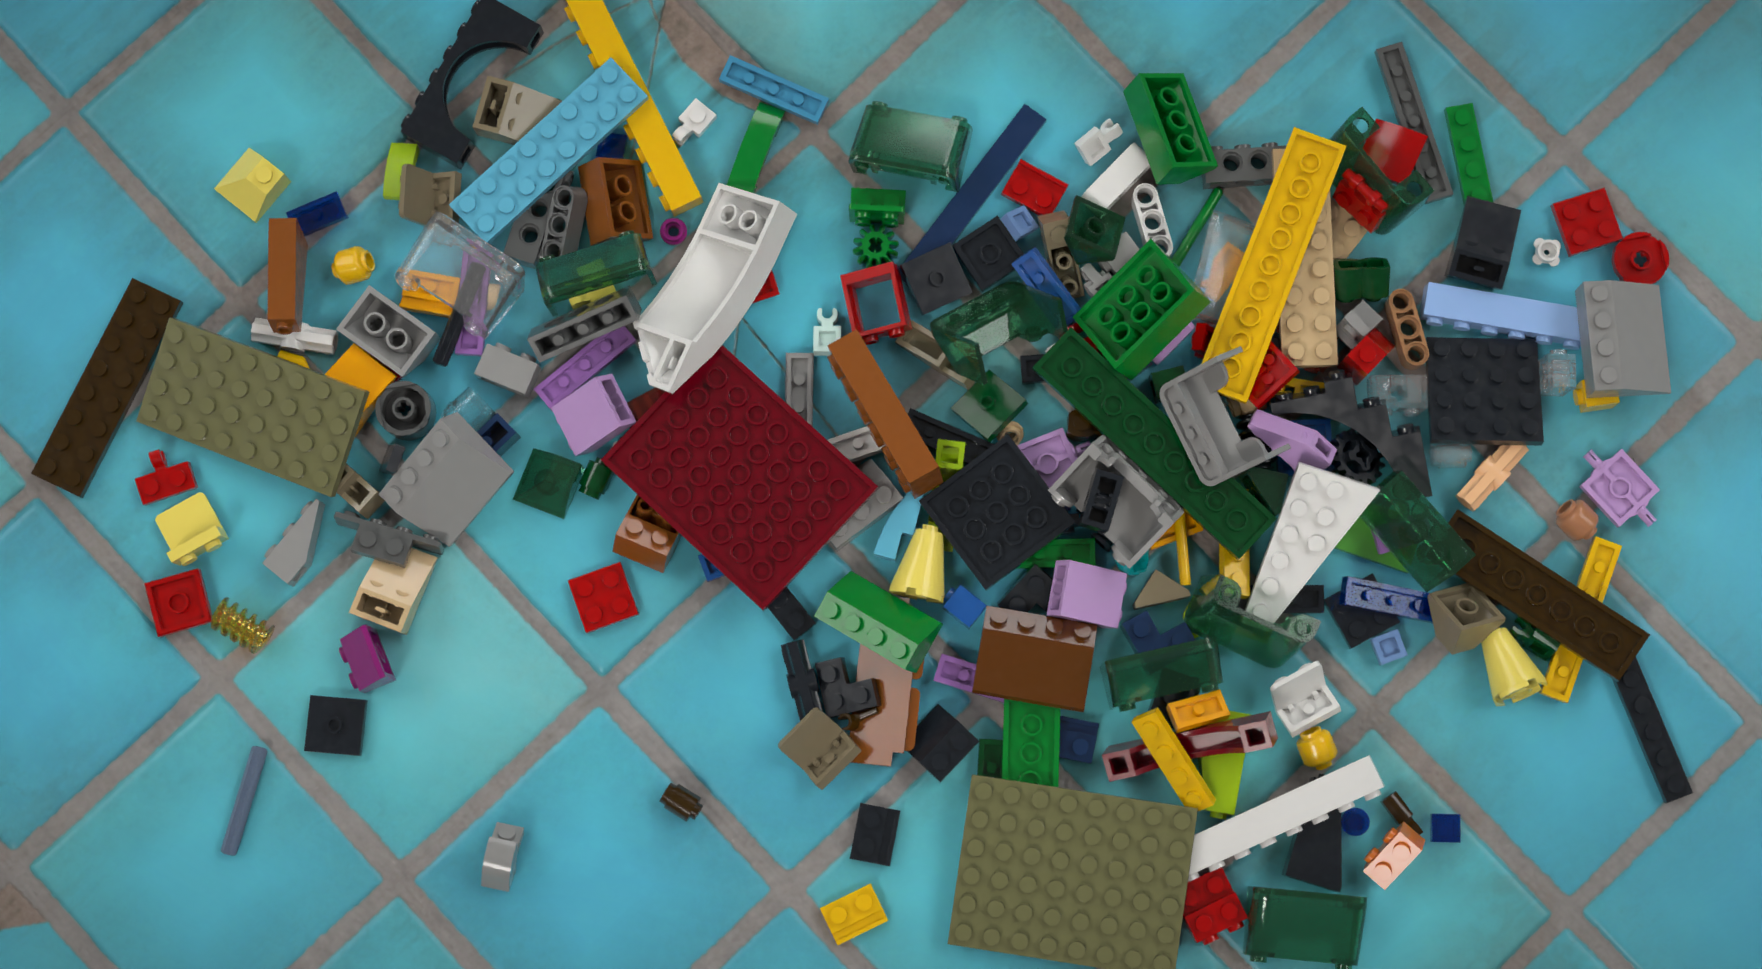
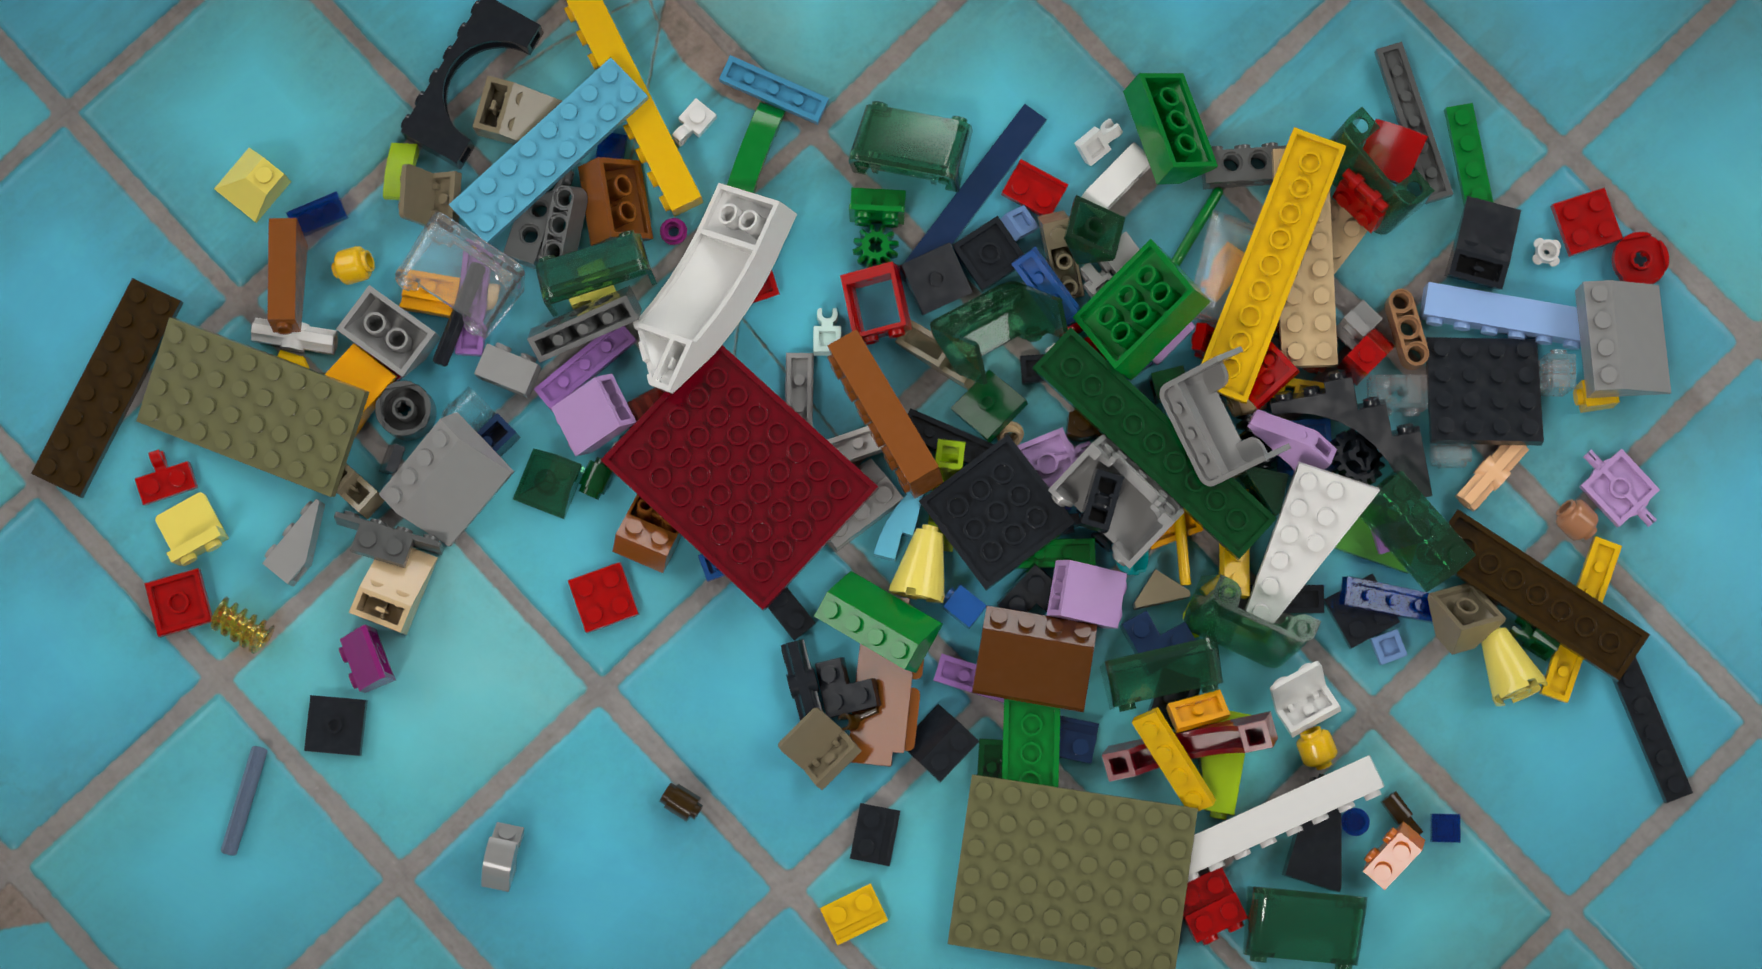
(1154, 211): white beam -> none
(1361, 279): dark green brick -> none

